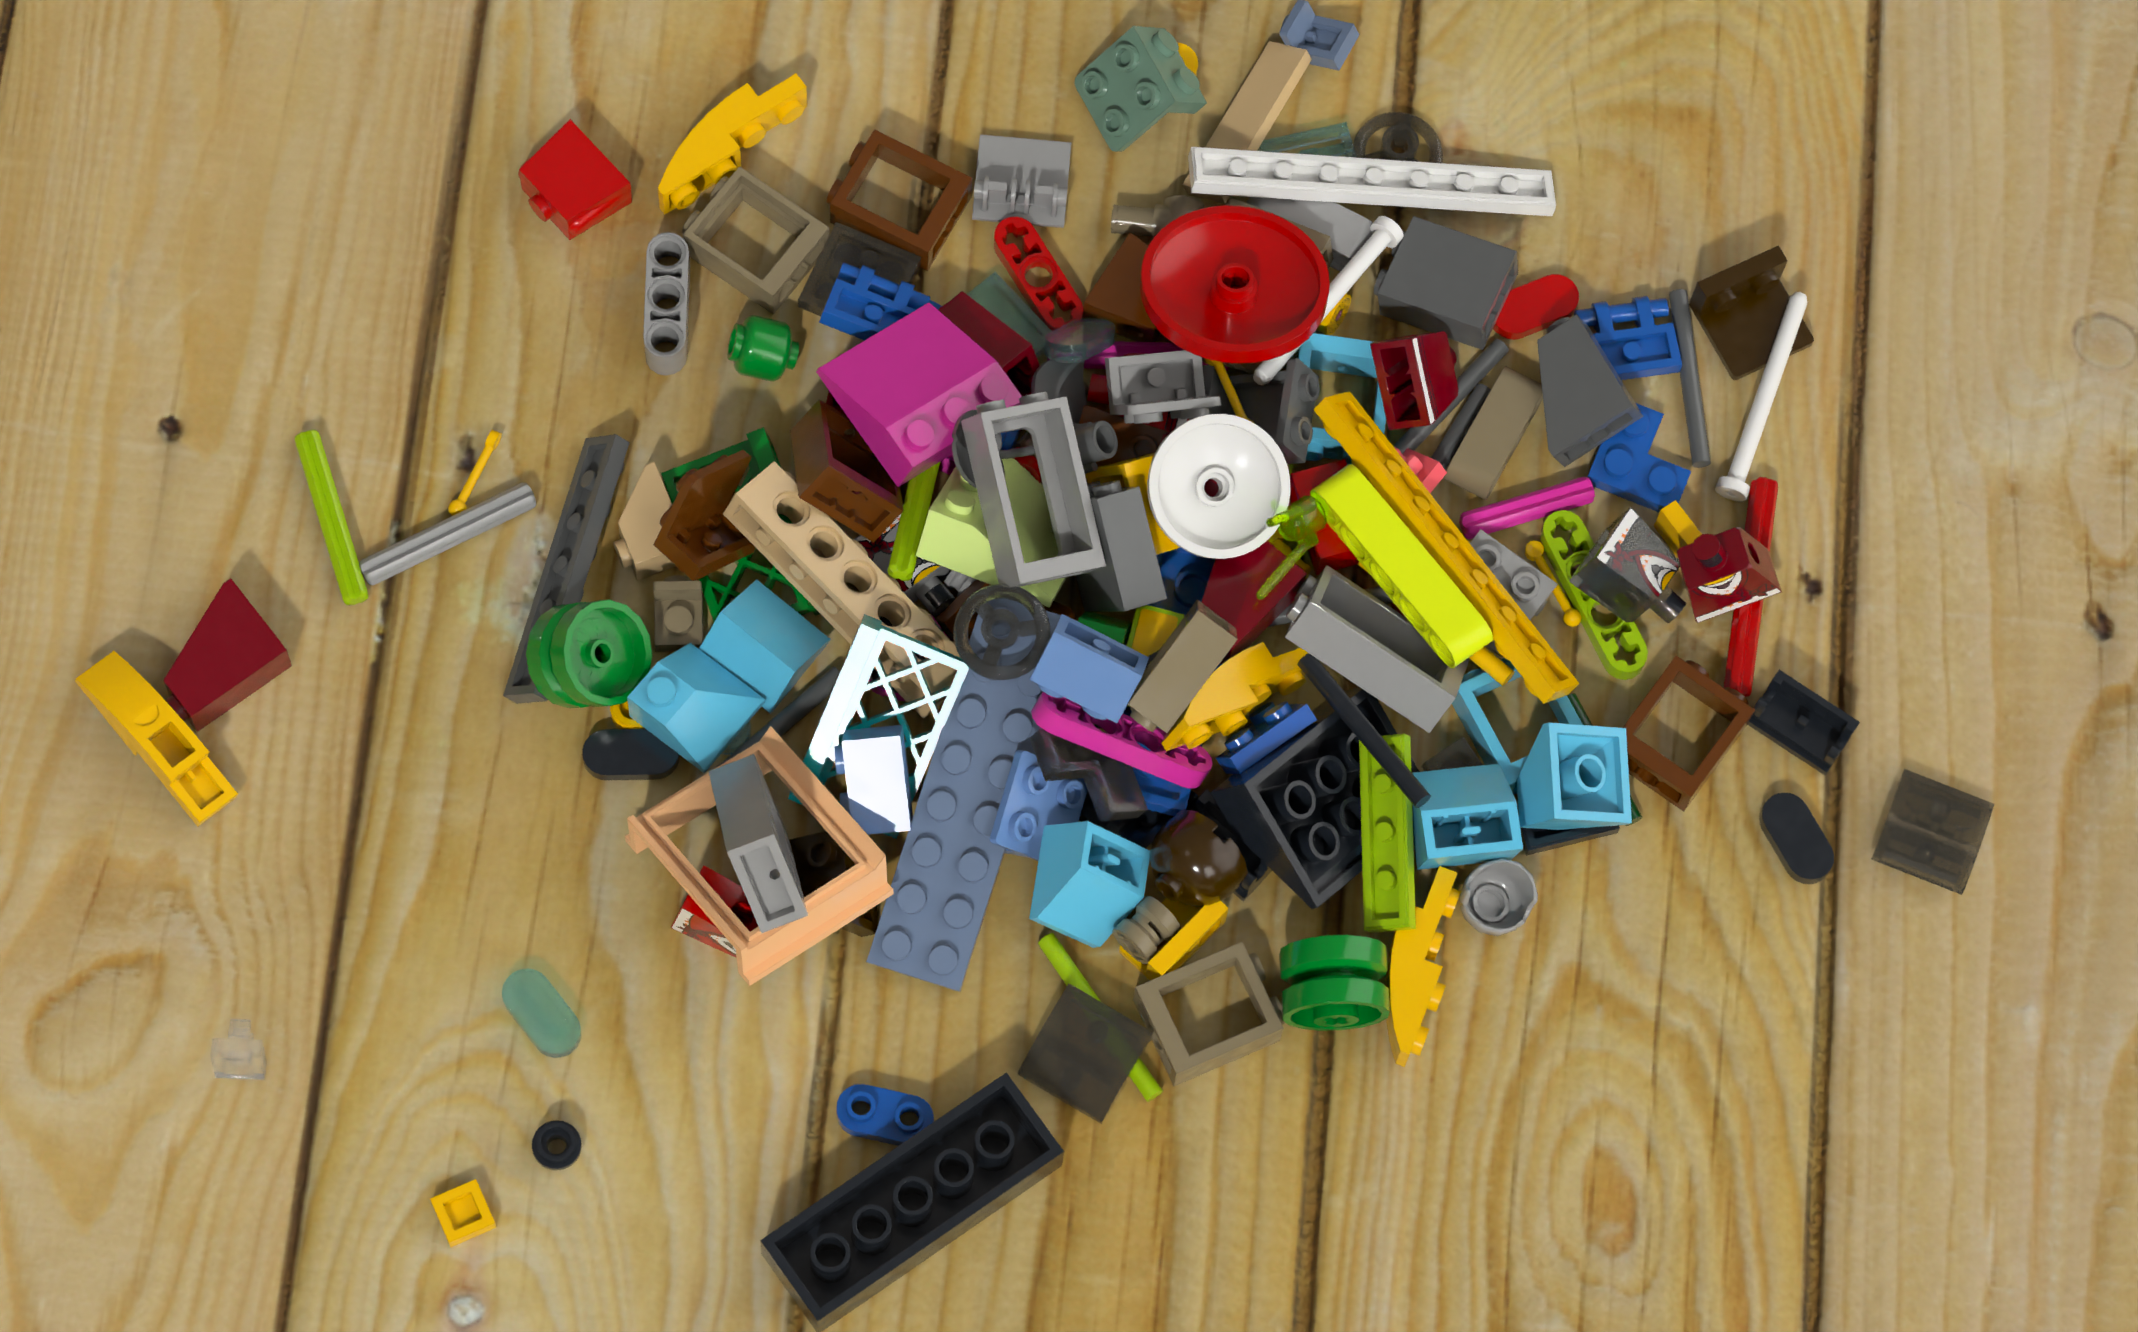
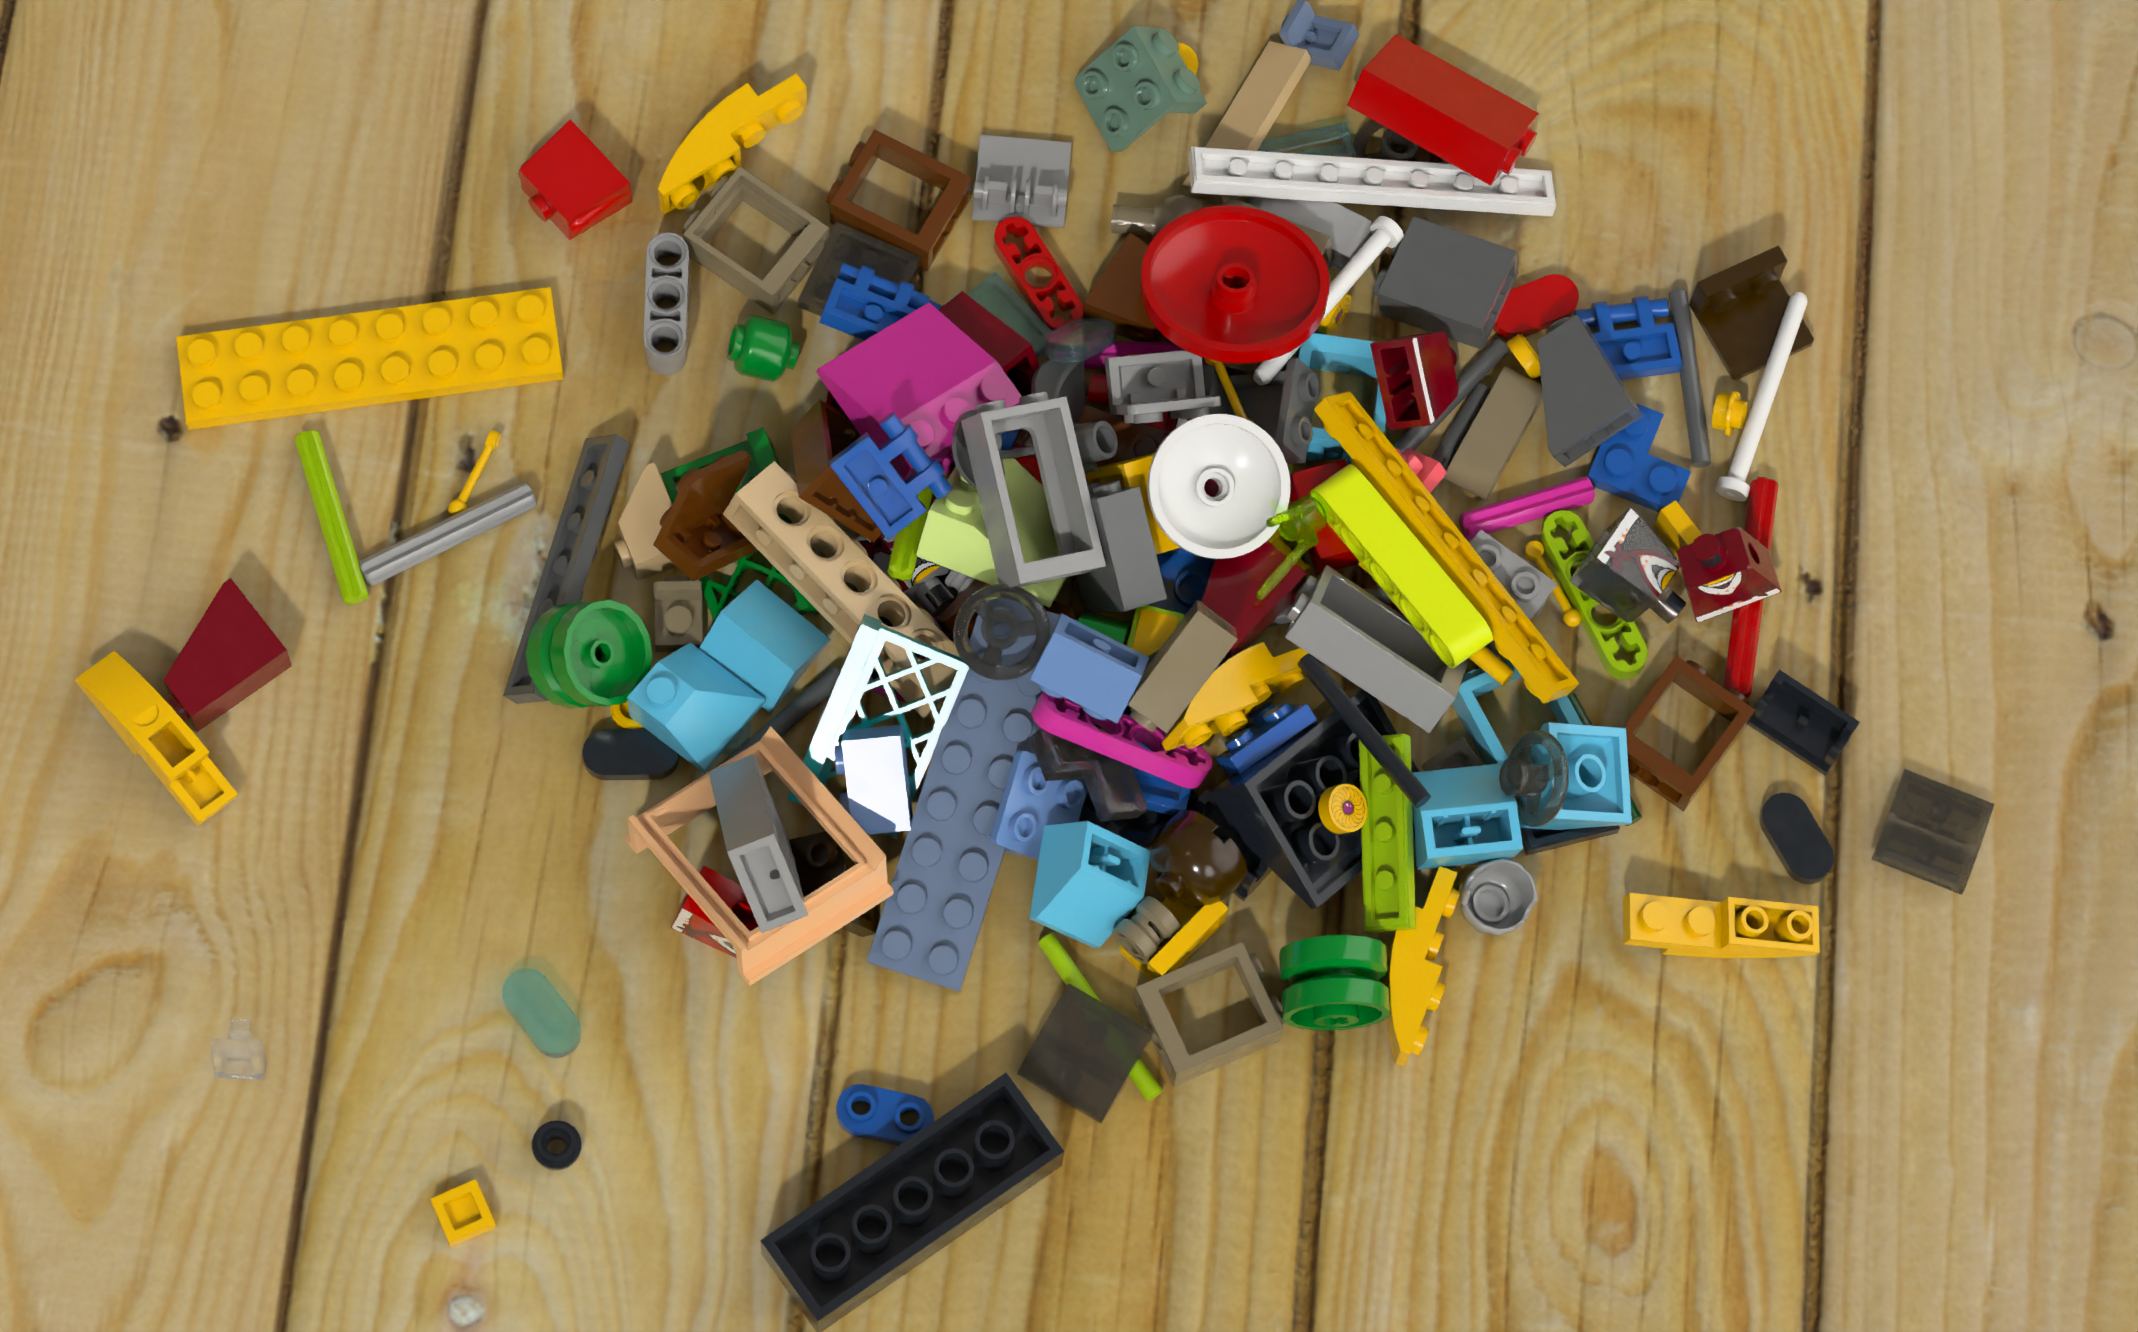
(369, 358): none -> yellow plate
(878, 484): none -> blue plate
(1343, 808): none -> yellow tile
(1444, 110): none -> red brick
(1525, 355): none -> yellow tile
(1525, 778): none -> clear smoke piece
(1721, 928): none -> yellow slope
(1729, 412): none -> yellow plate

